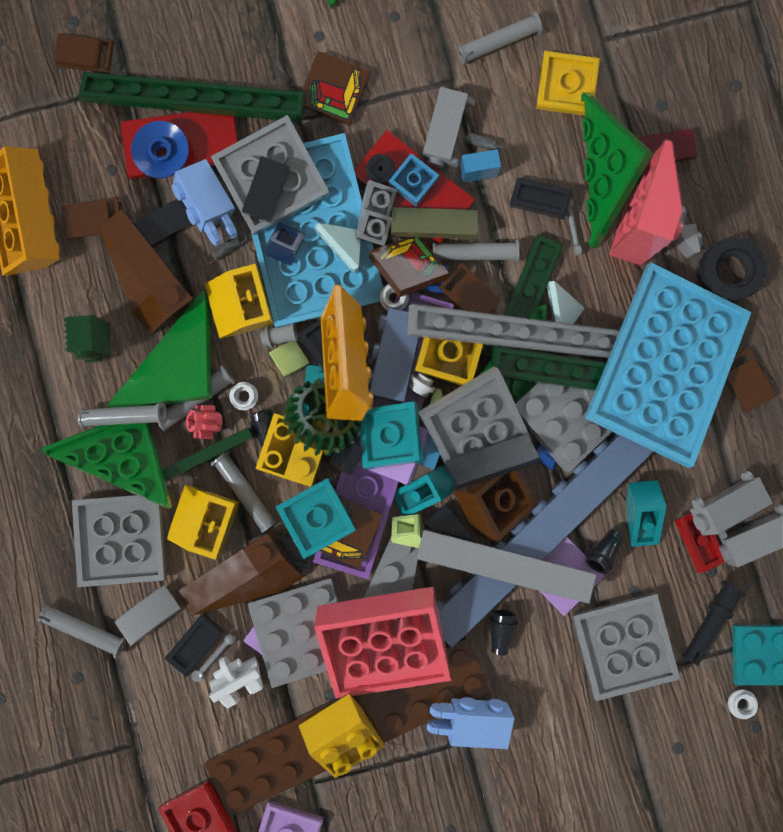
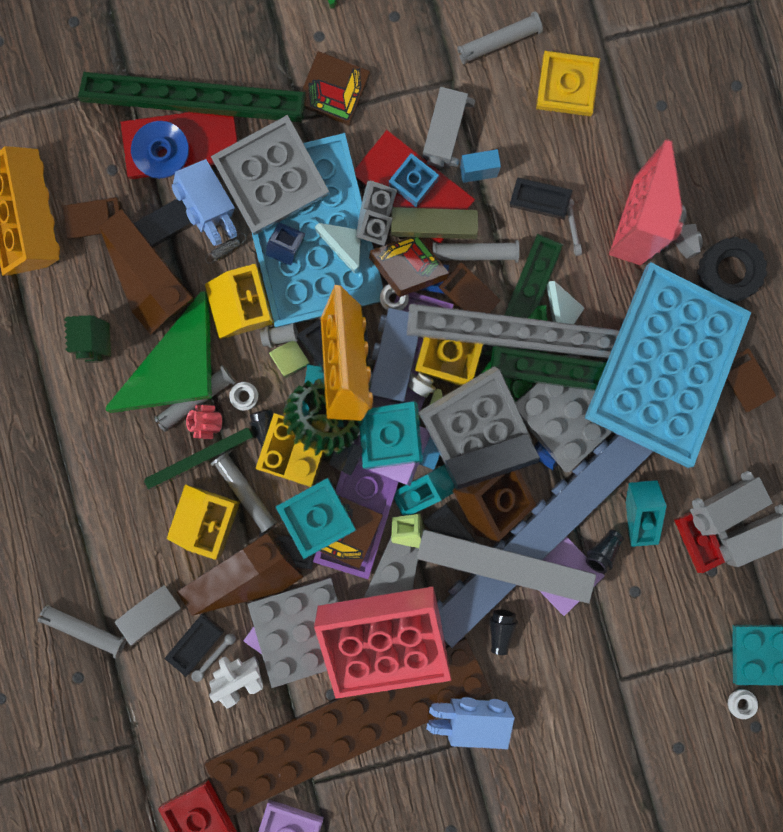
(82, 52): reddish brown piece -> none
(118, 541): light grey plate -> none
(119, 455): green tile -> none
(123, 415): light grey pin -> none
(265, 189): black tile -> none
(341, 736): yellow slope -> none
(380, 168): black tile -> none
(480, 141): light grey piece -> none
(611, 166): green tile -> none
(625, 646): light grey plate -> none
(682, 142): dark red tile -> none
(719, 611): black pin -> none

